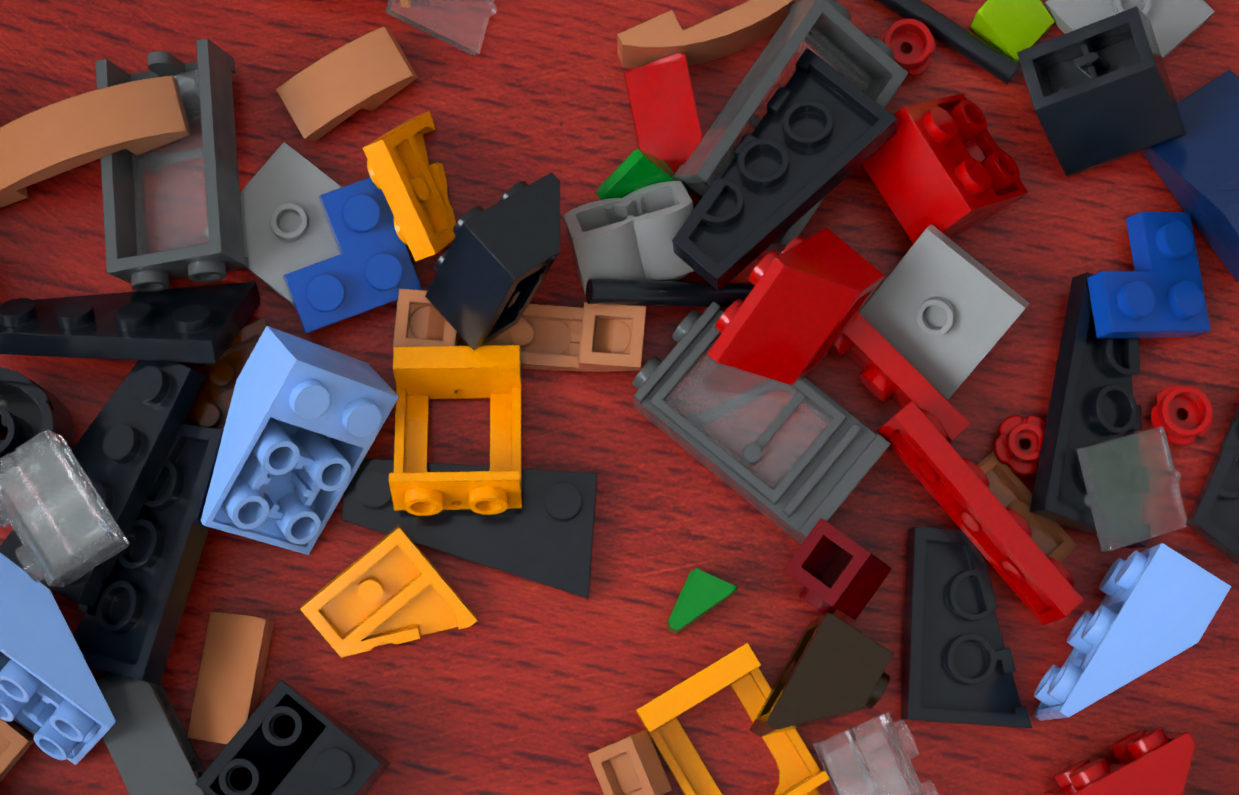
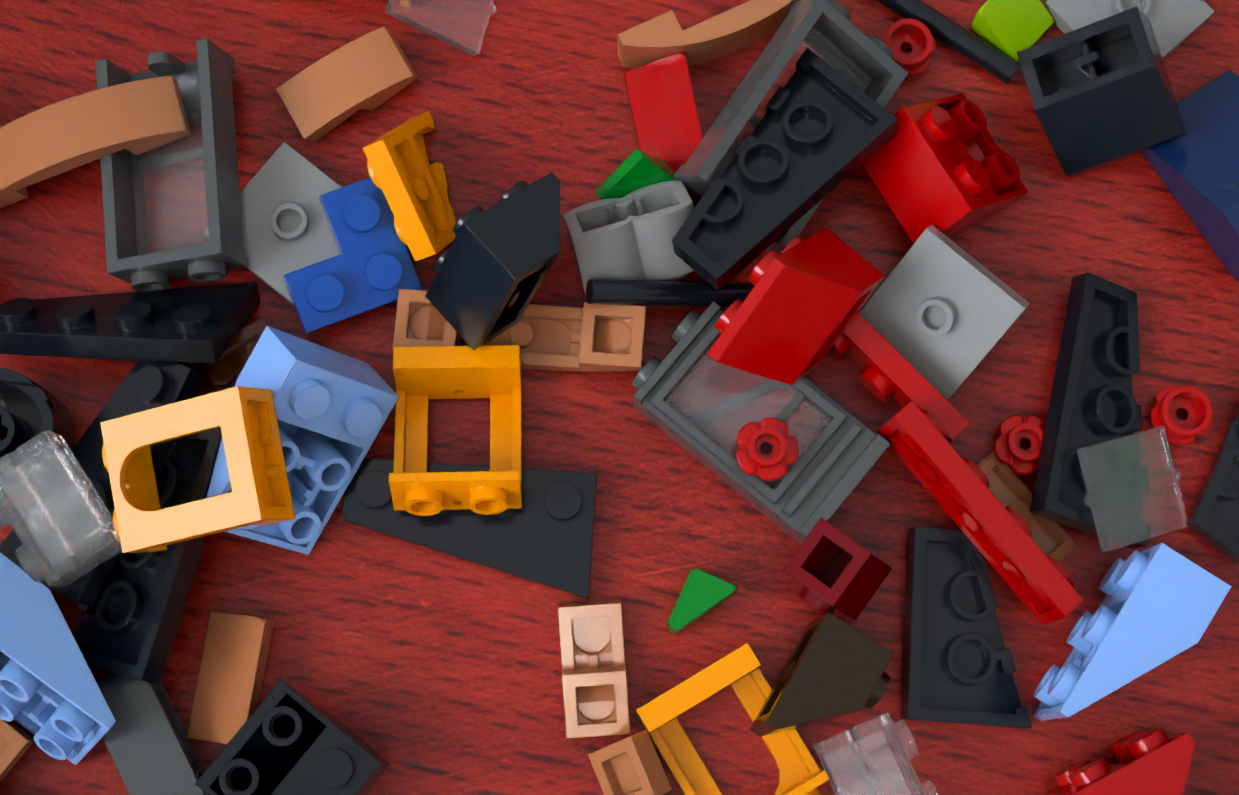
(253, 462): none -> light orange panel
(386, 599): light orange wing -> none
(593, 669): none -> slope
(769, 466): none -> red plate
(1162, 293): blue plate -> none

